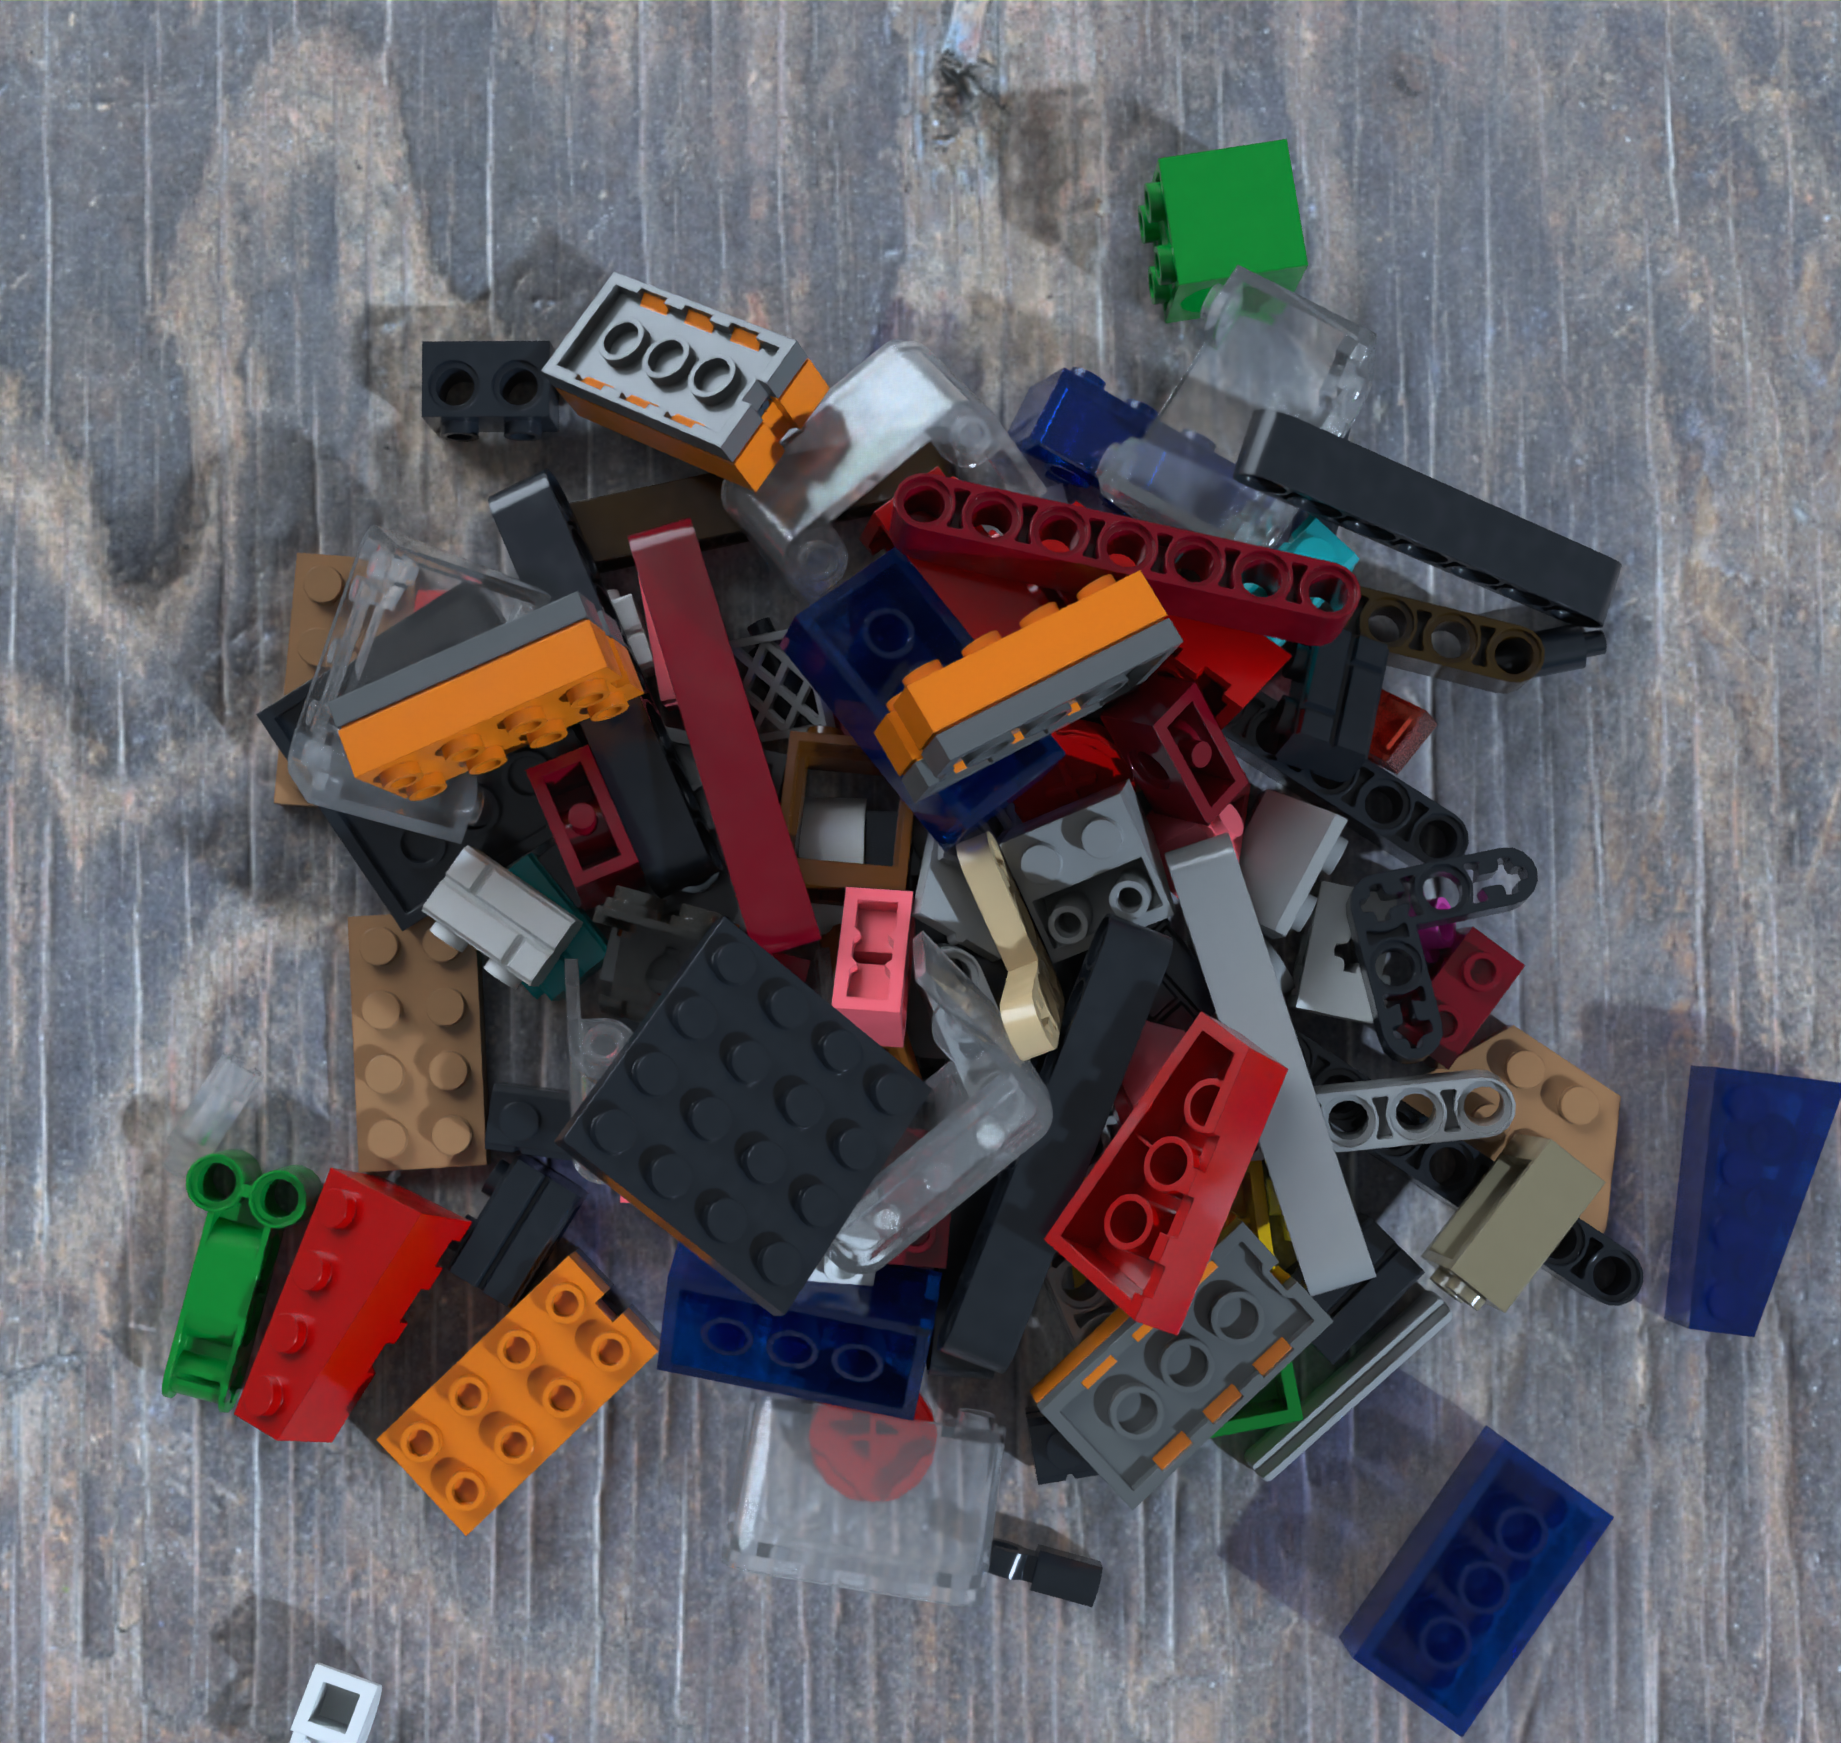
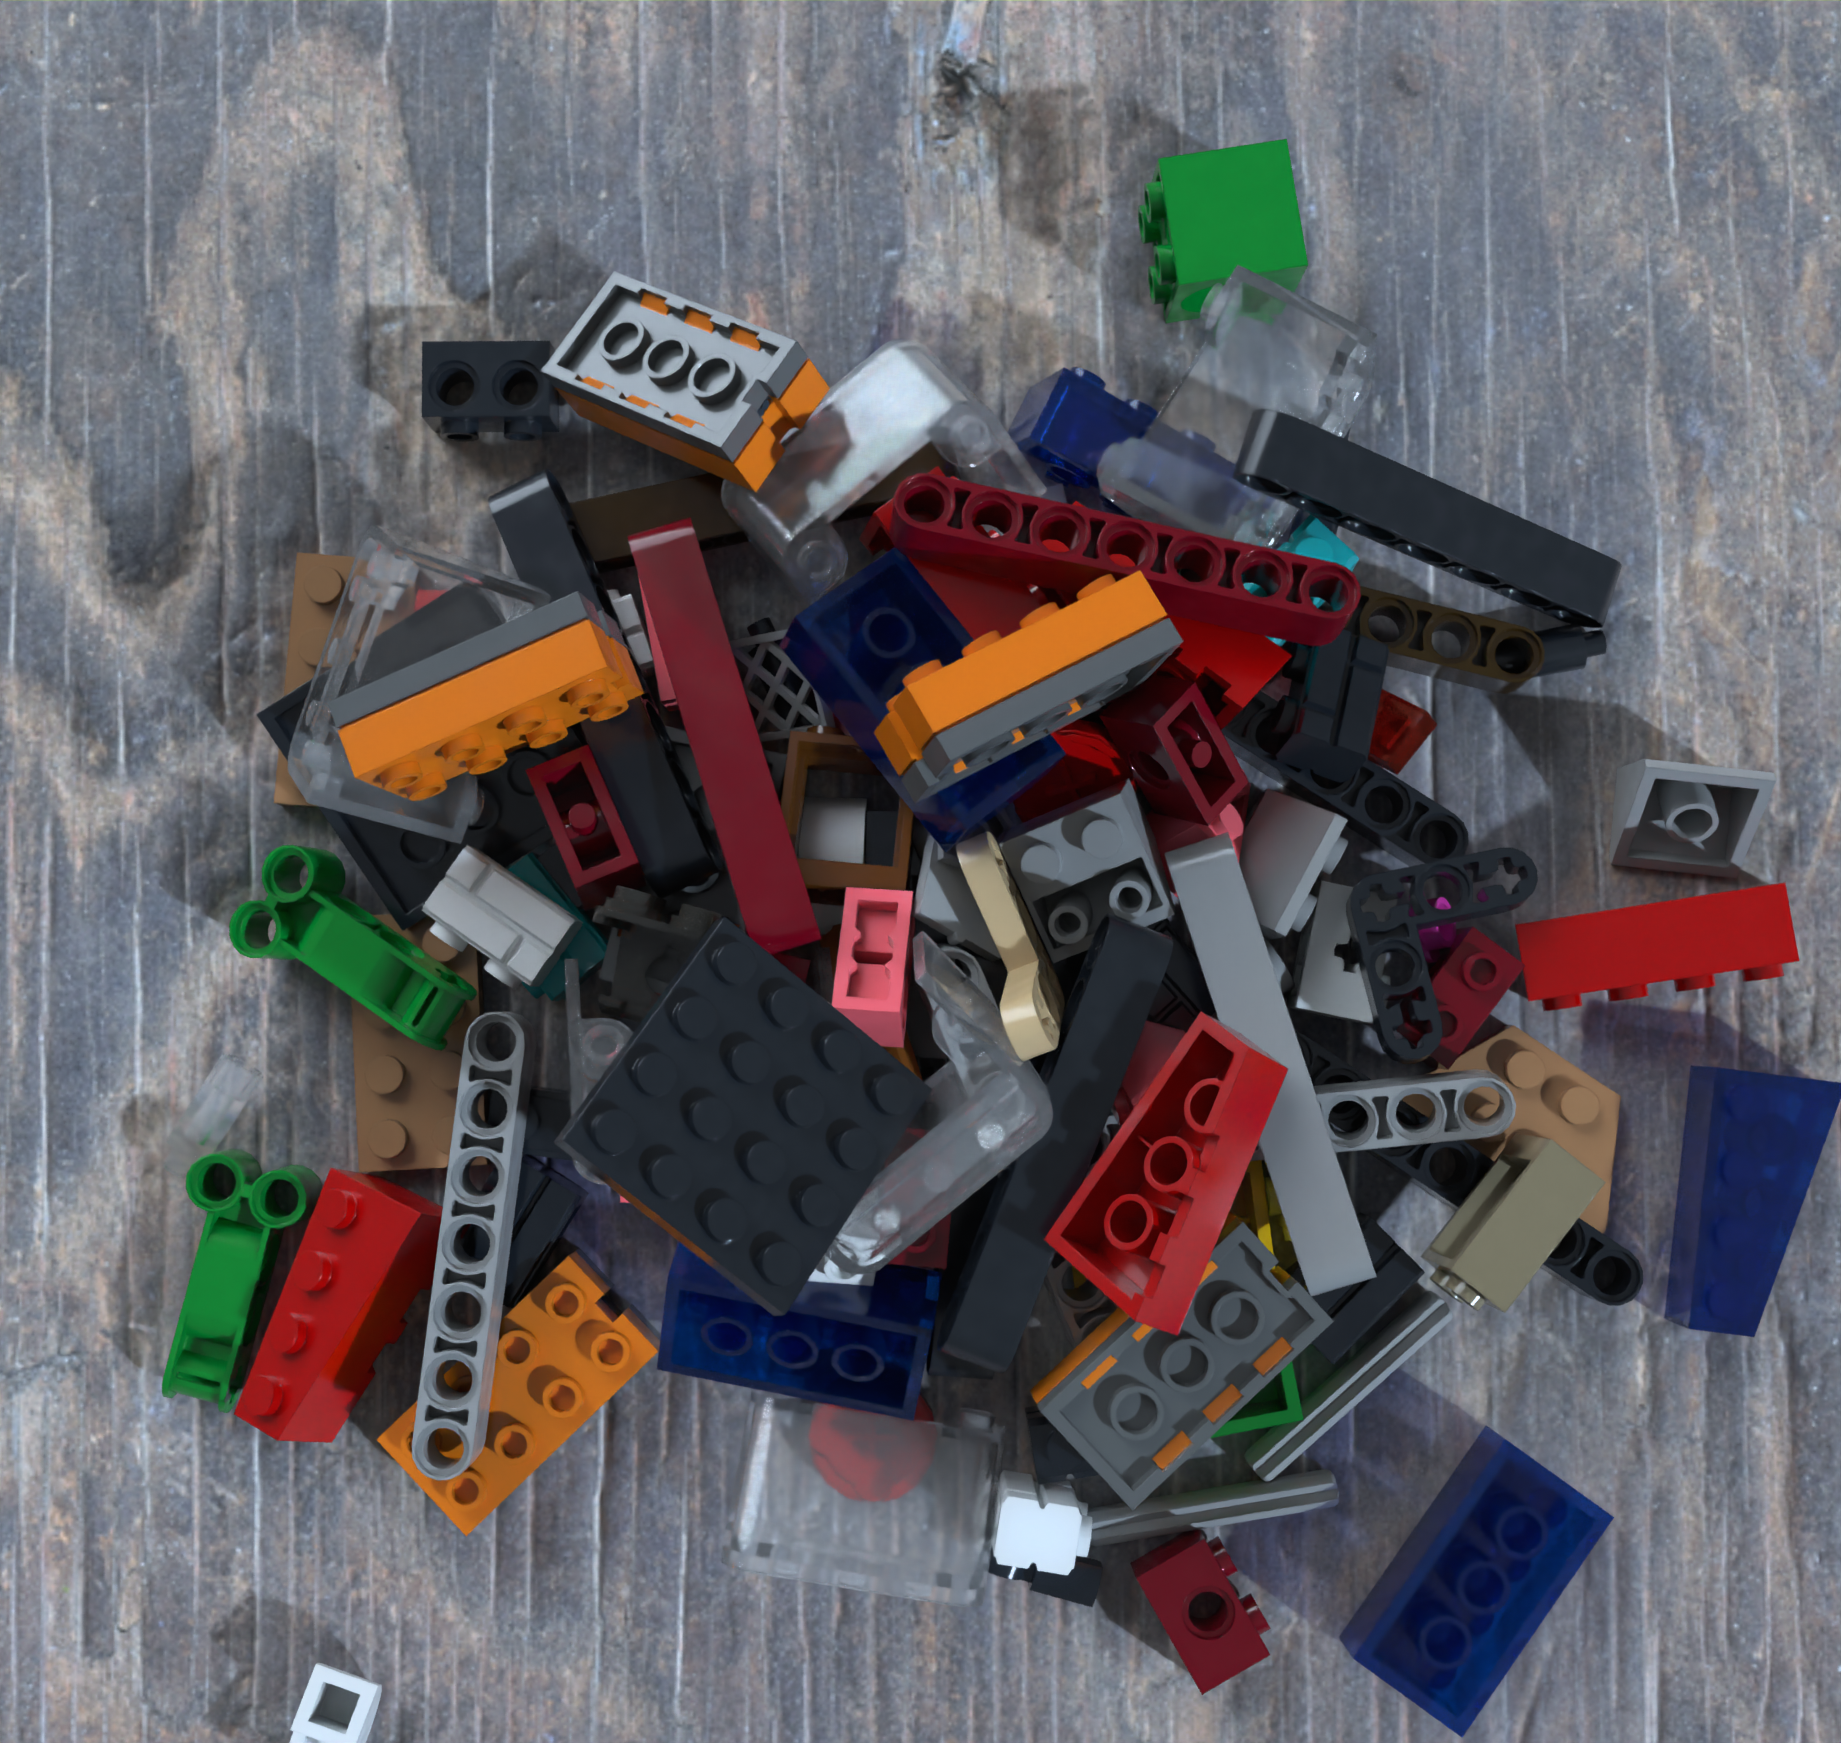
(348, 945): none -> green piece
(457, 1271): none -> light grey beam
(1039, 1524): none -> white brick
(1209, 1646): none -> dark red brick
(1214, 1507): none -> light grey axle
(1658, 943): none -> red wedge
(1686, 816): none -> light grey slope

